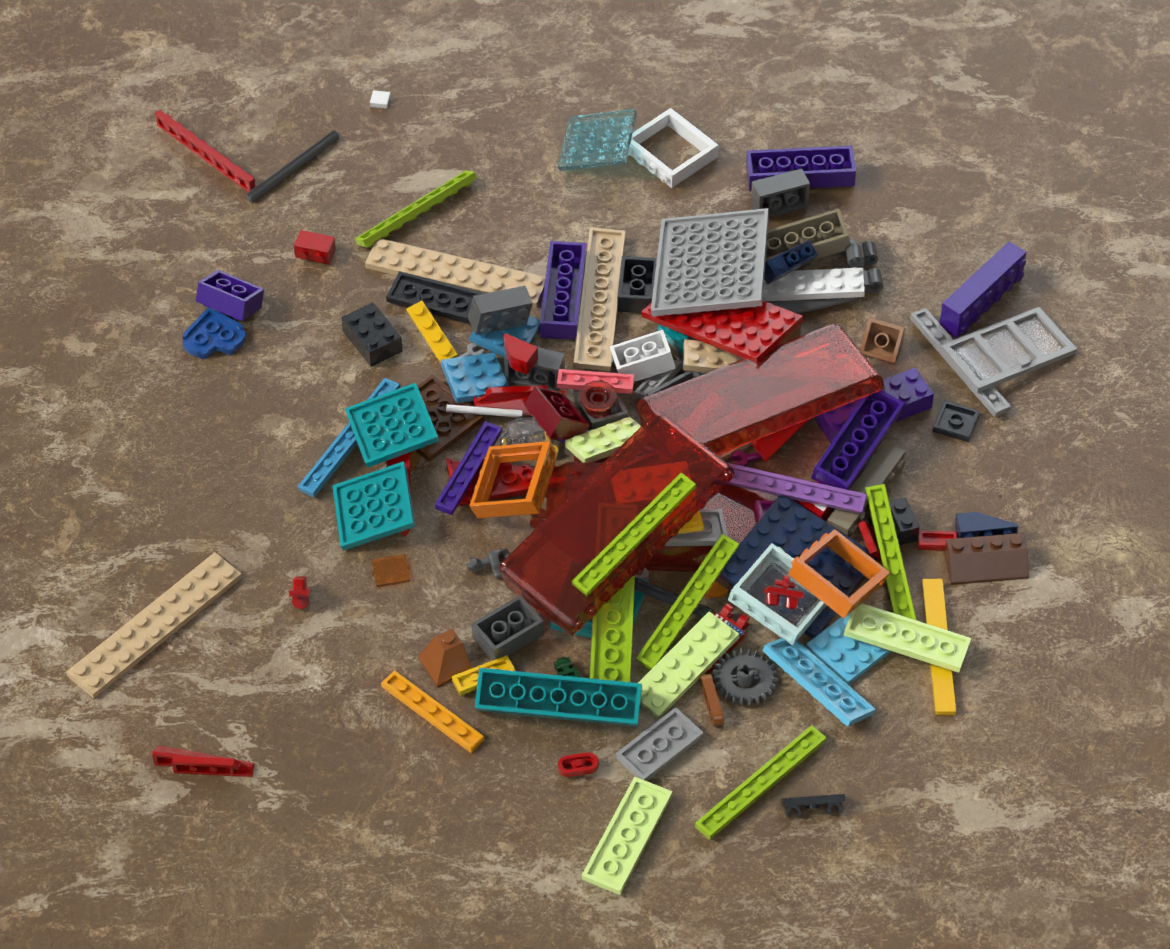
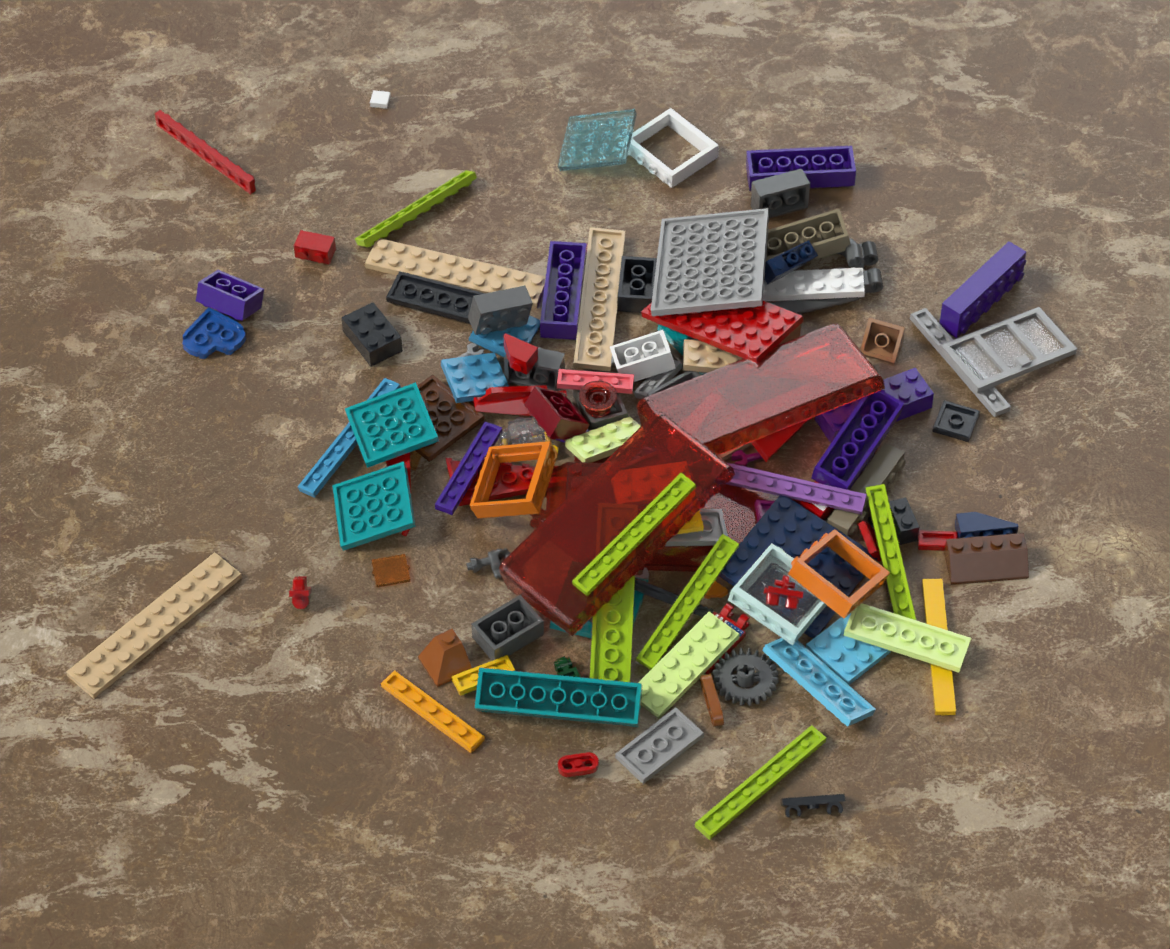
(200, 763): red wedge -> none
(292, 166): dark grey axle -> none
(431, 331): yellow plate -> none
(483, 411): white bar -> none
(627, 835): yellowish green plate -> none

